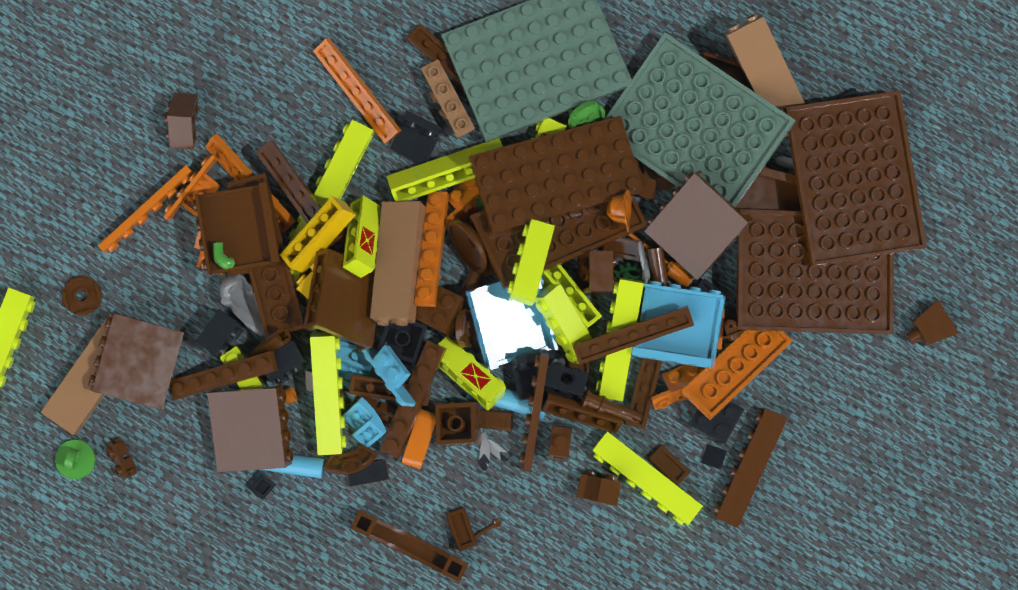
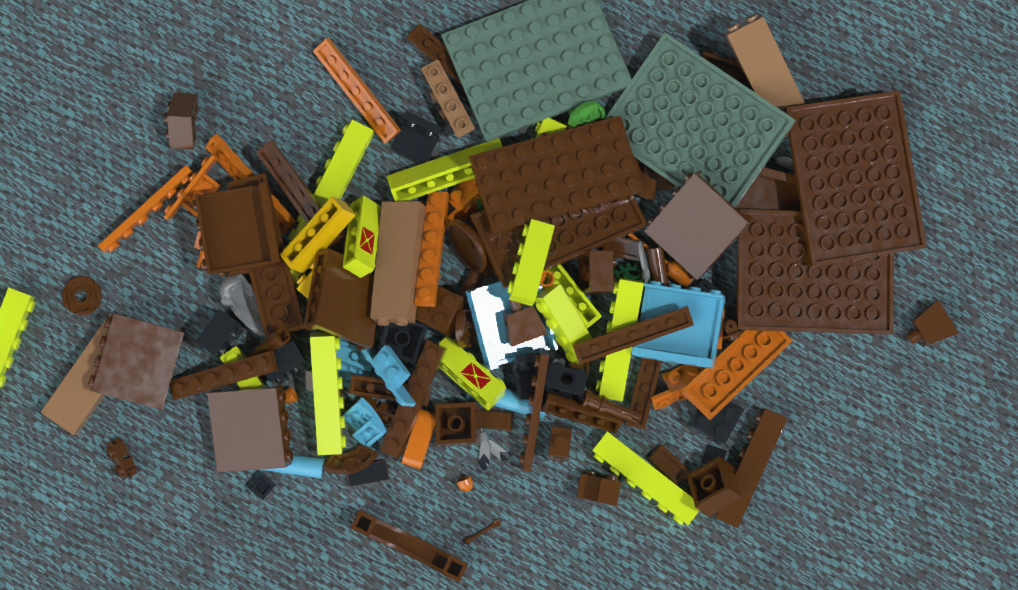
(75, 459): bright green tile -> none
(220, 258): bright green arm -> none
(461, 529): reddish brown tile -> none
(465, 483): none -> orange hinge
(522, 324): none -> reddish brown torso
(551, 280): none -> orange hinge
(620, 208): orange piece -> none
(714, 486): none -> reddish brown brick

